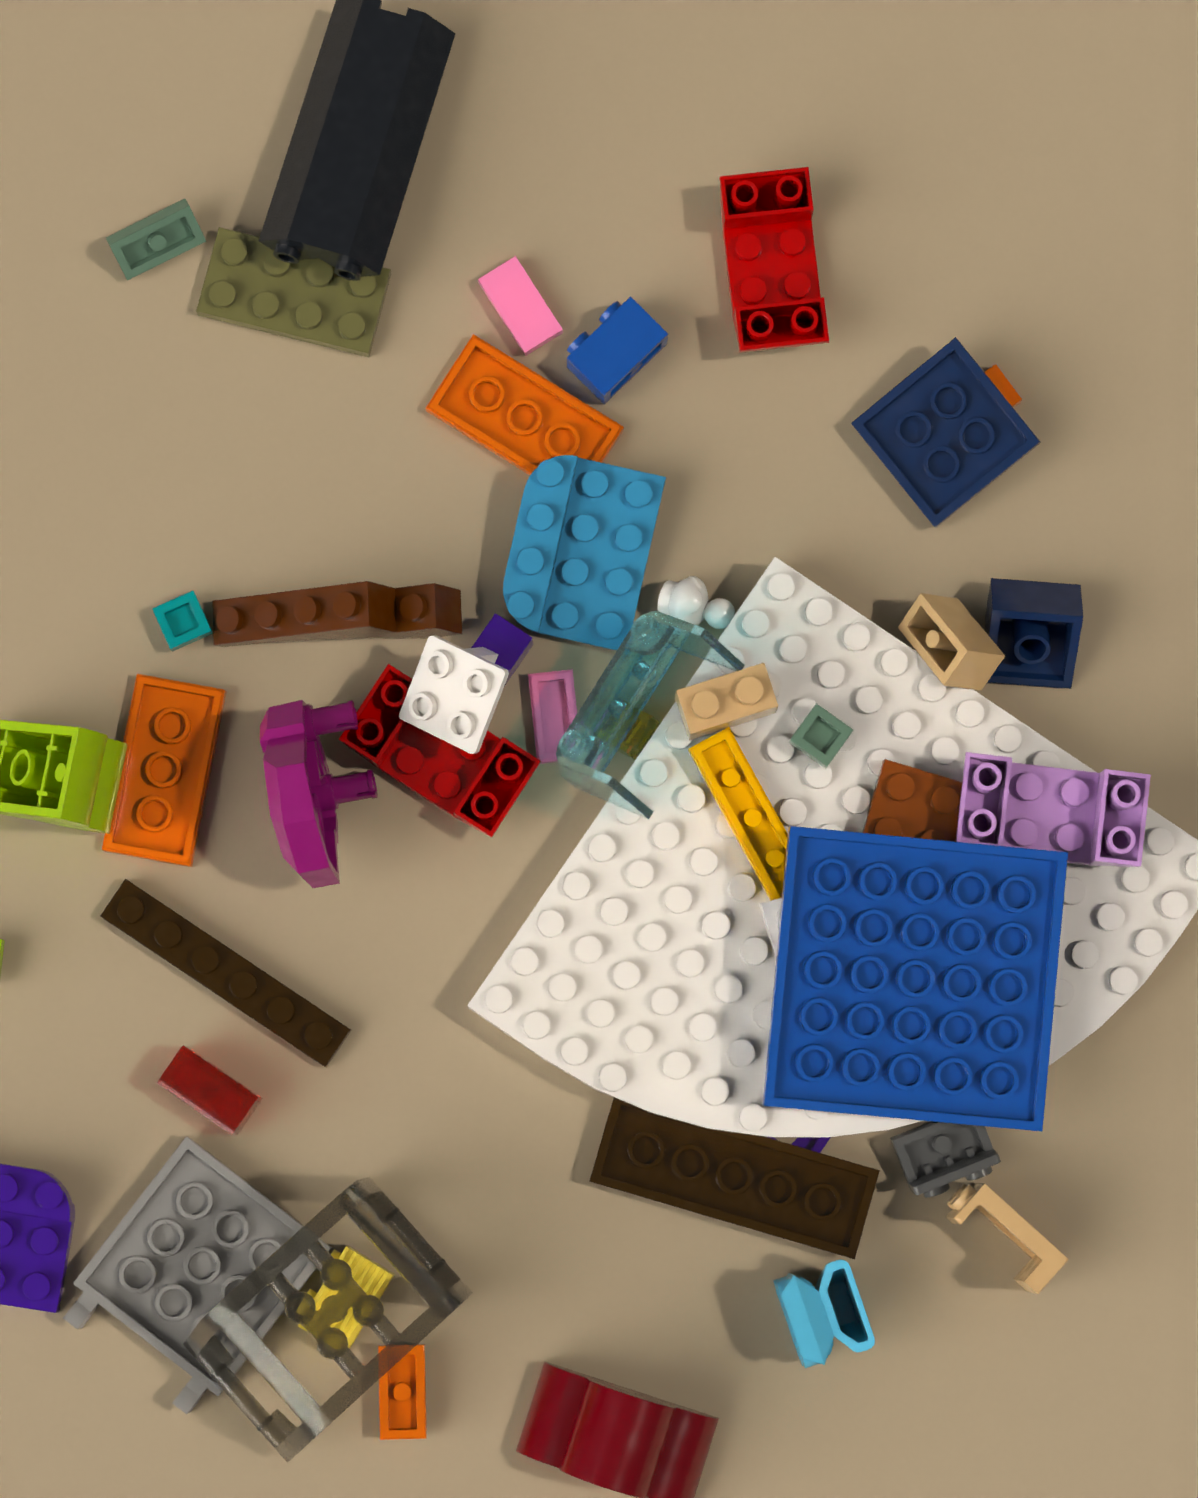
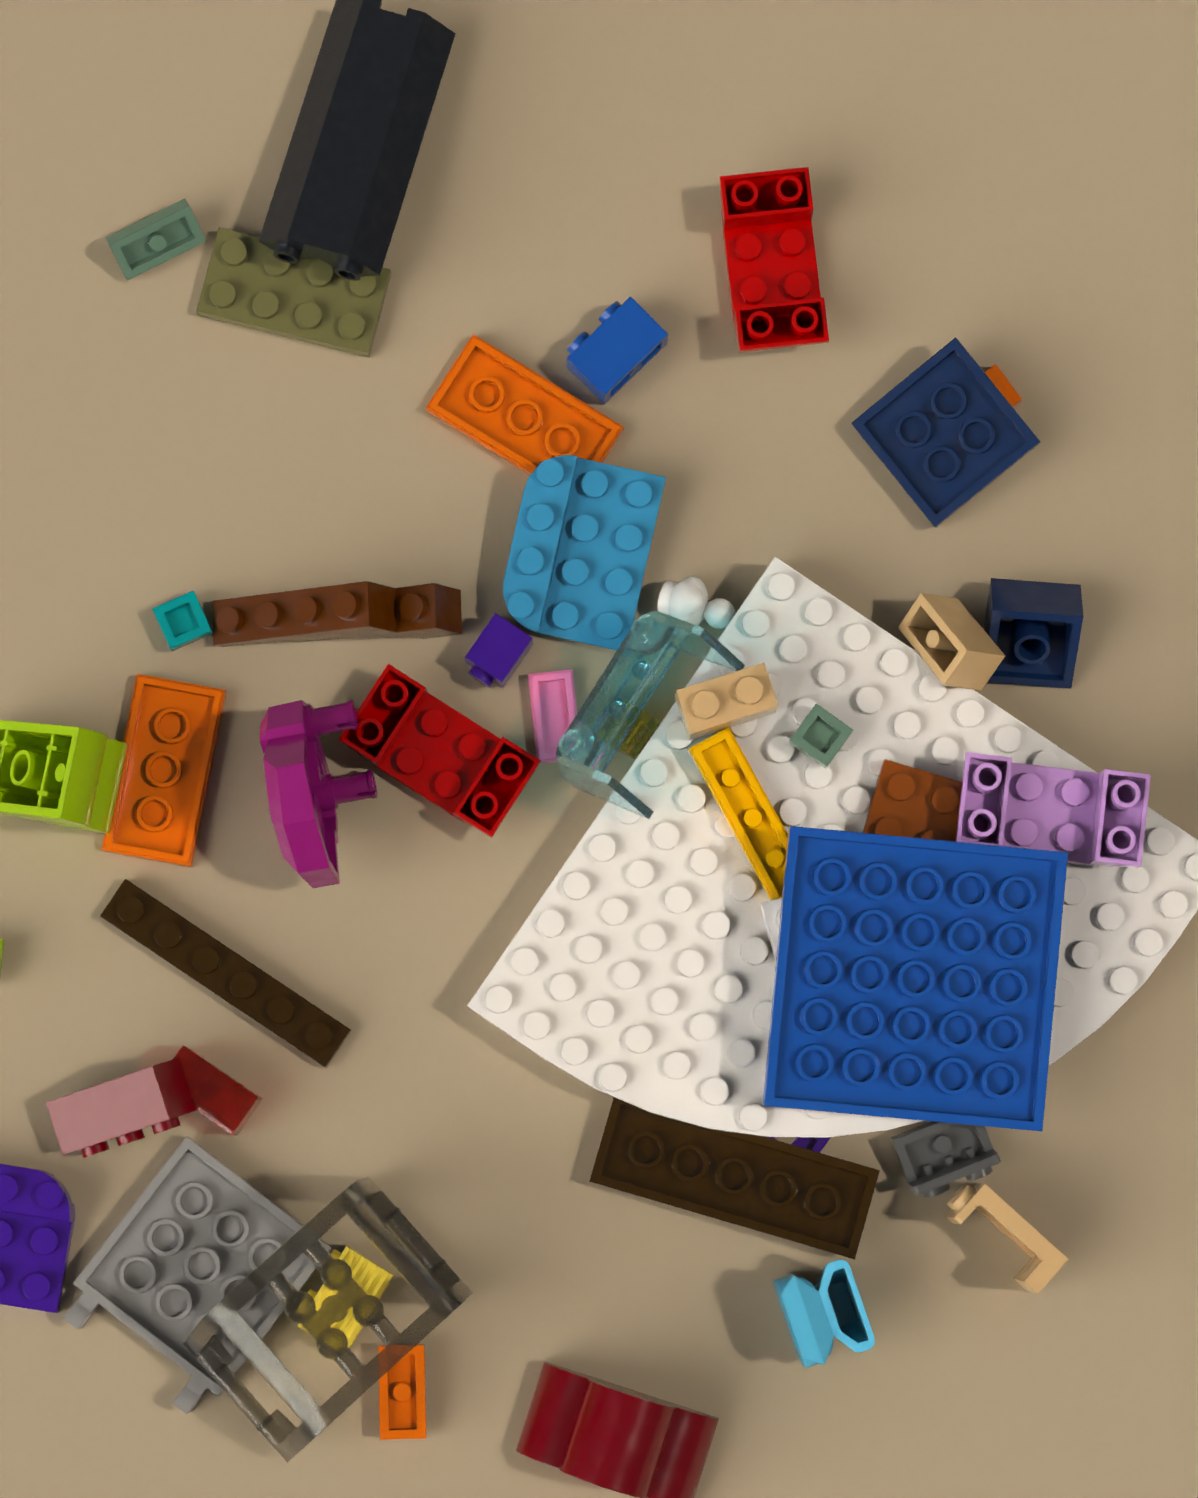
(121, 1109): none -> brick
(454, 693): white bracket -> none
(520, 306): bright pink tile -> none

